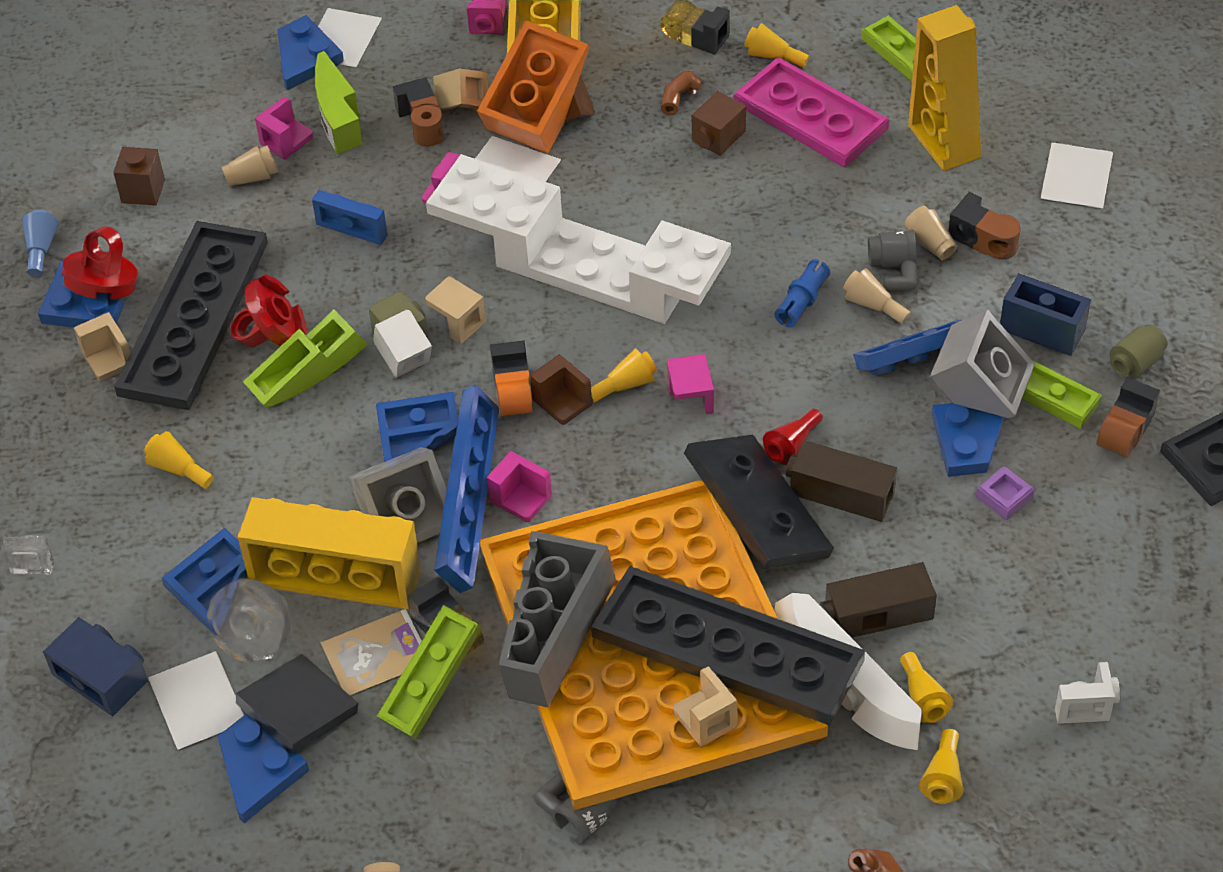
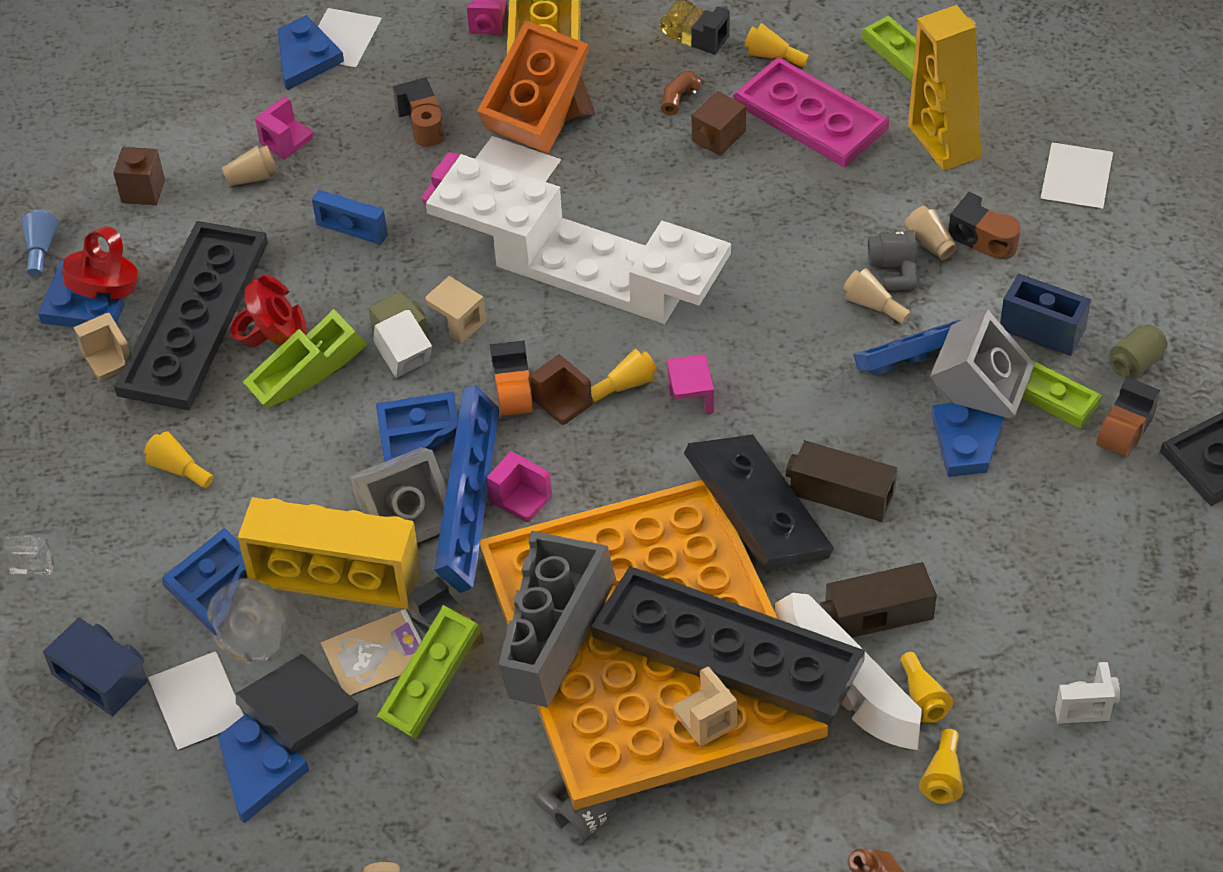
(336, 106): lime slope -> none
(460, 89): tan panel -> none
(789, 438): red cone -> none
(802, 293): blue pin -> none
(1005, 492): medium lavender tile -> none

